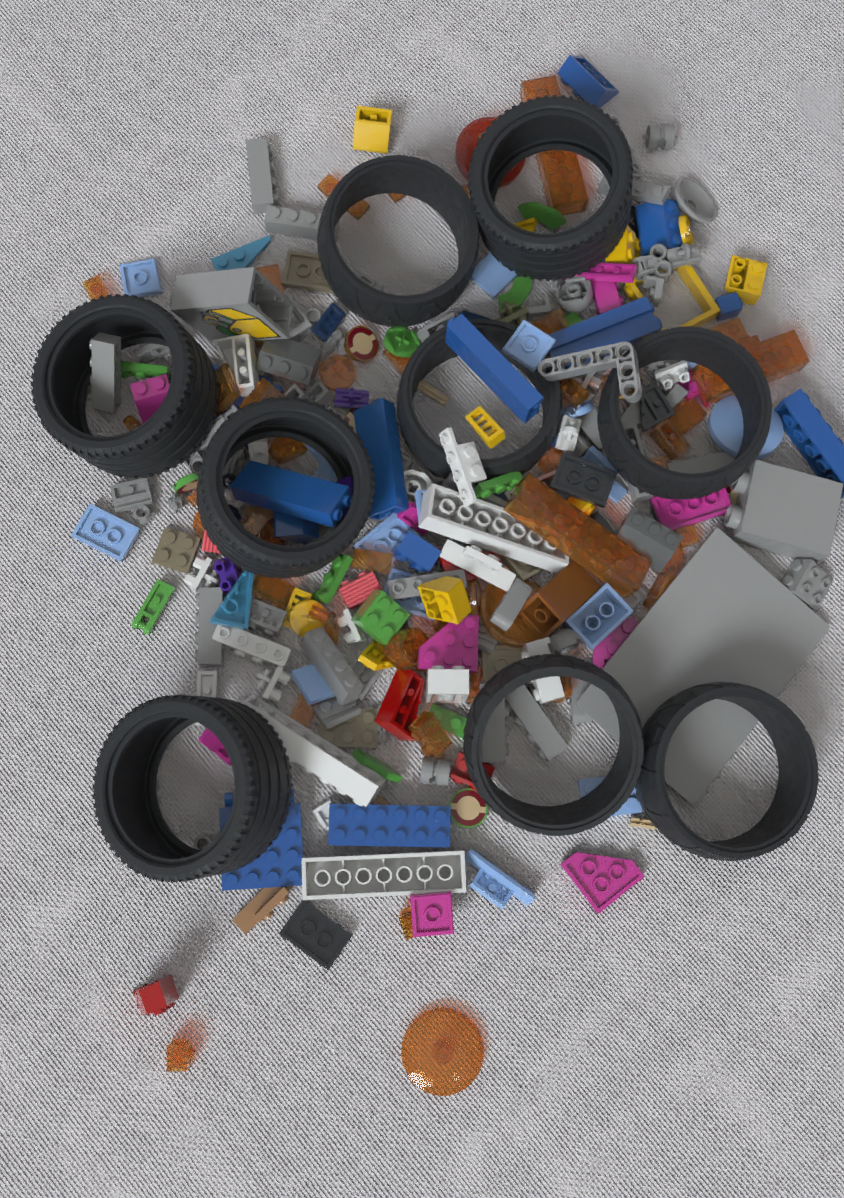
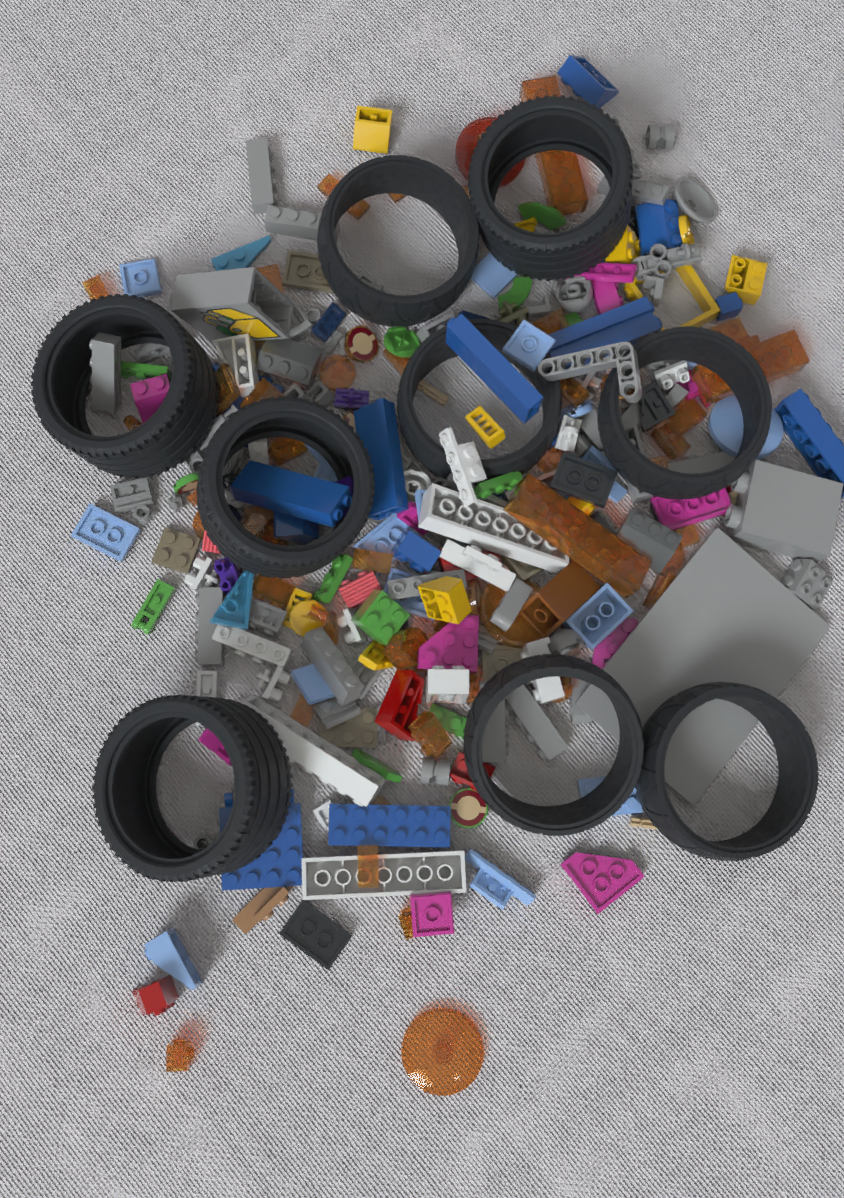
(171, 956): none -> light blue slope
(368, 866): none -> clear orange plate

